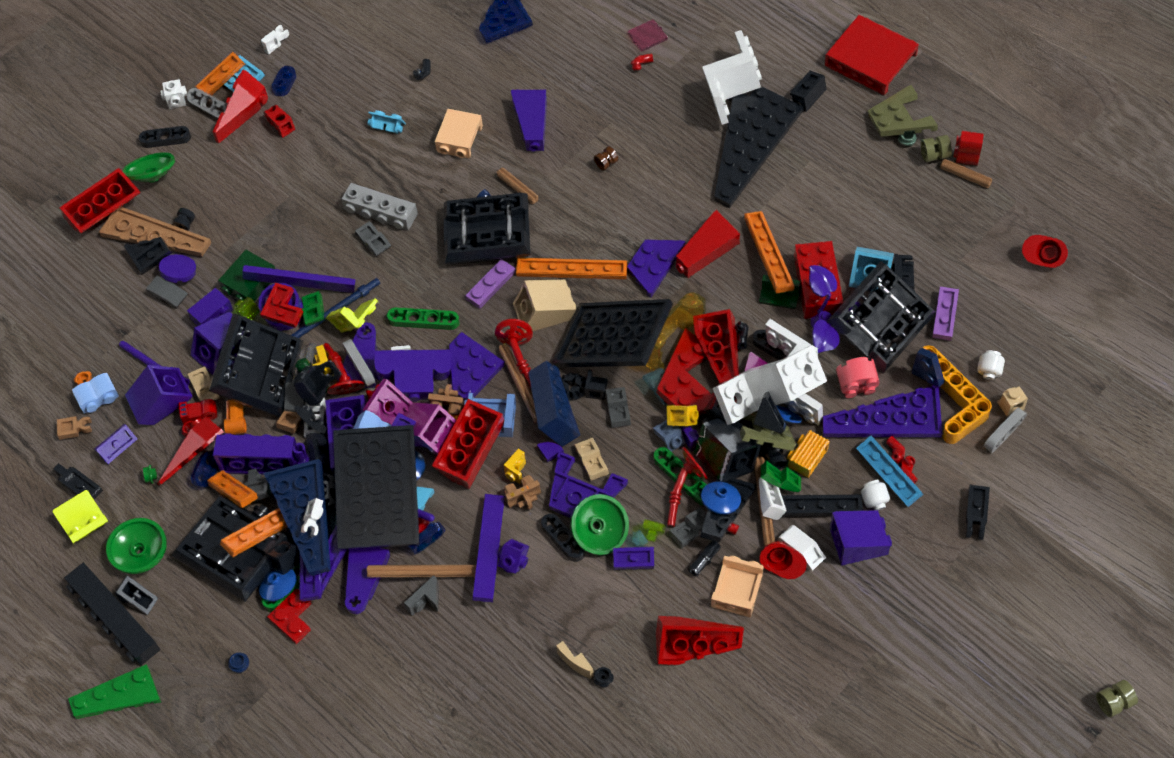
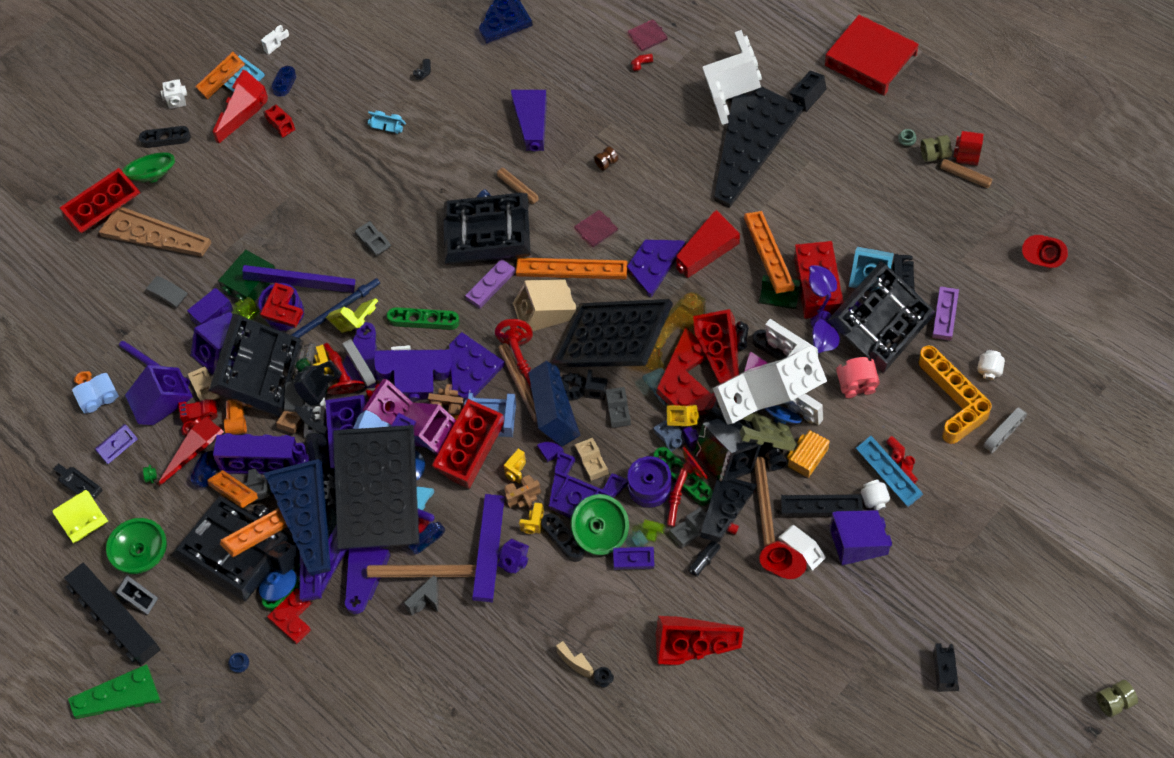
(71, 427): medium nougat plate -> none
(148, 253): black wing -> none
(177, 268): dark purple tile -> none
(184, 218): black wheel -> none
(202, 103): light grey beam -> none
(313, 308): green slope -> none
(313, 512): white plate -> none
(379, 206): light grey brick -> none
(458, 133): light nougat panel -> none
(534, 524): none -> yellow bracket
(596, 228): none -> clear pink piece
(649, 481): none -> dark purple wheel
(720, 497): blue dish -> none
(737, 586): light nougat panel -> none
(769, 415): black slope -> none
(771, 500): white slope -> none
(783, 479): green slope -> none
(892, 117): olive wing -> none
(896, 416): dark purple wing -> none
(928, 367): dark blue wing -> none
(945, 668): none -> black hinge
(977, 509): black hinge -> none
(1011, 398): tan brick -> none

